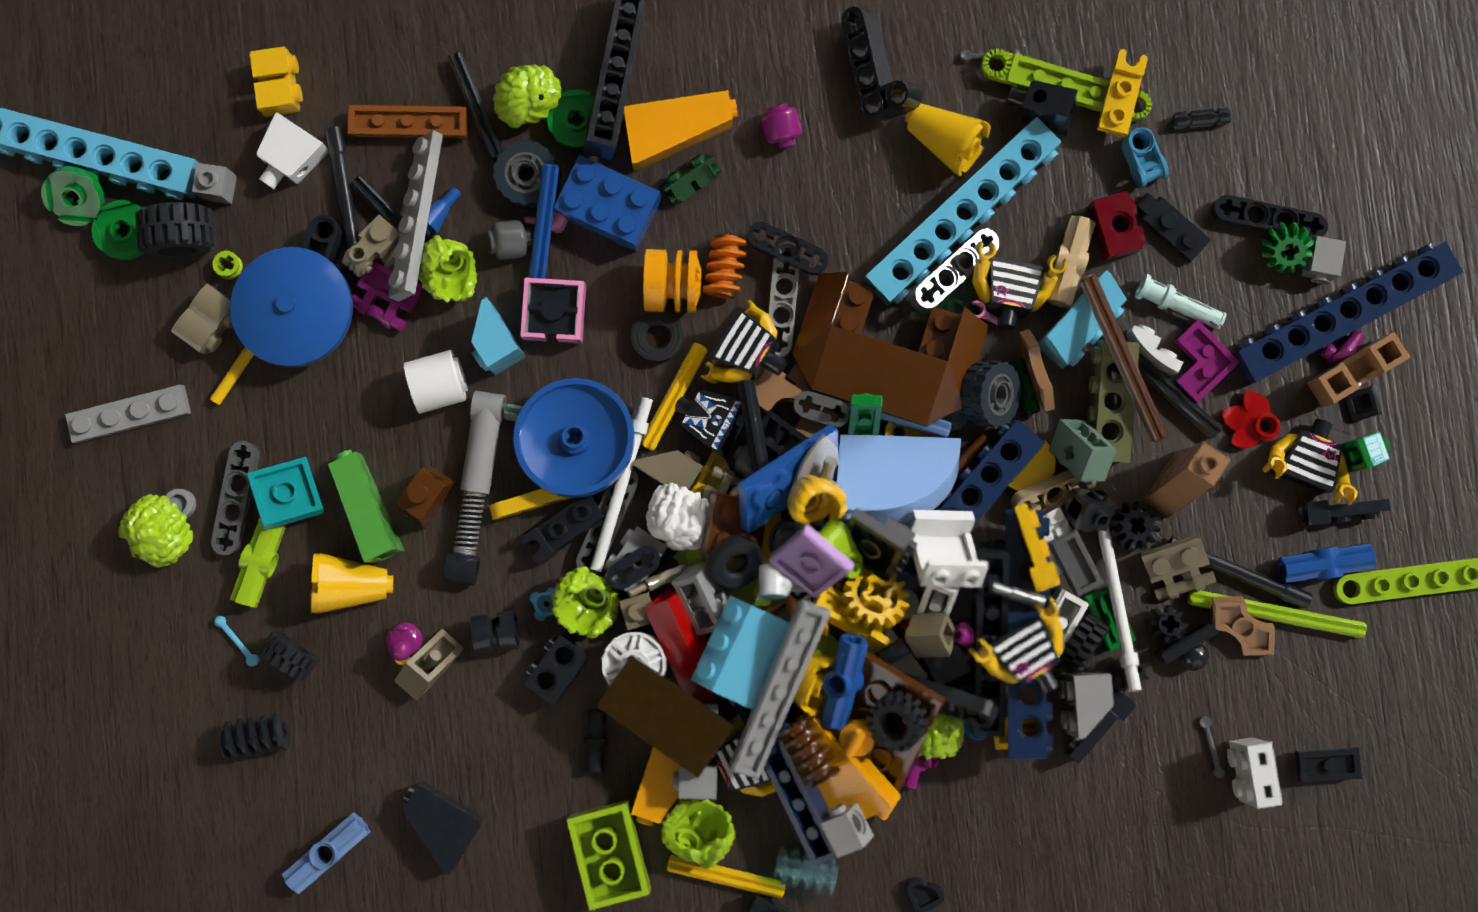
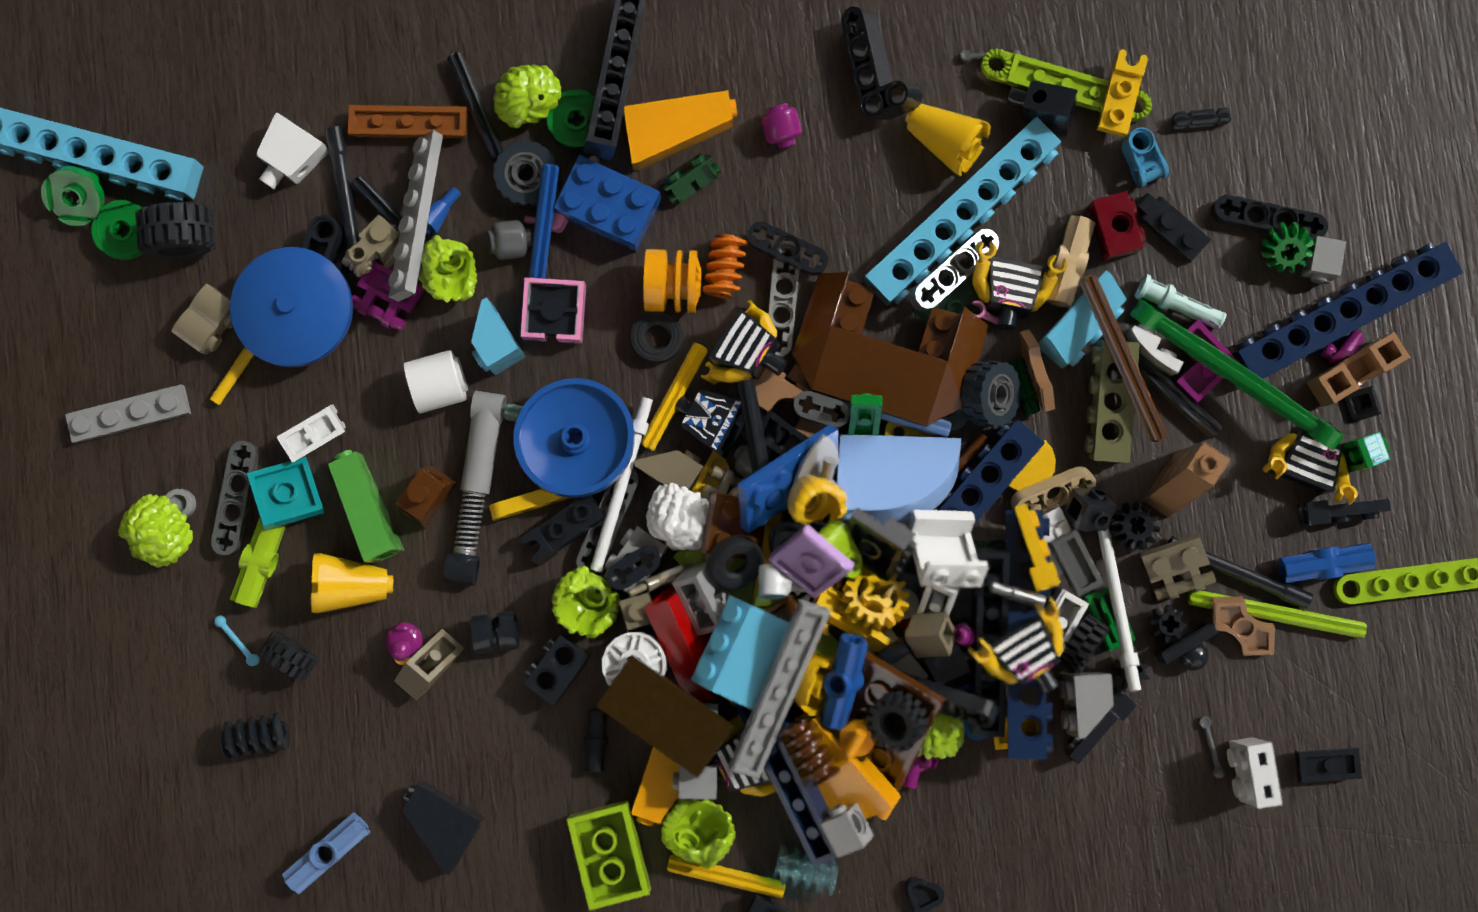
(214, 183): light grey brick -> none
(227, 274): lime bush -> none
(277, 81): yellow piece -> none
(311, 433): none -> white hinge
(538, 600): dark azure plate -> none
(1082, 450): sand green brick -> none
(1237, 374): none -> green piece
(1247, 418): red plate -> none

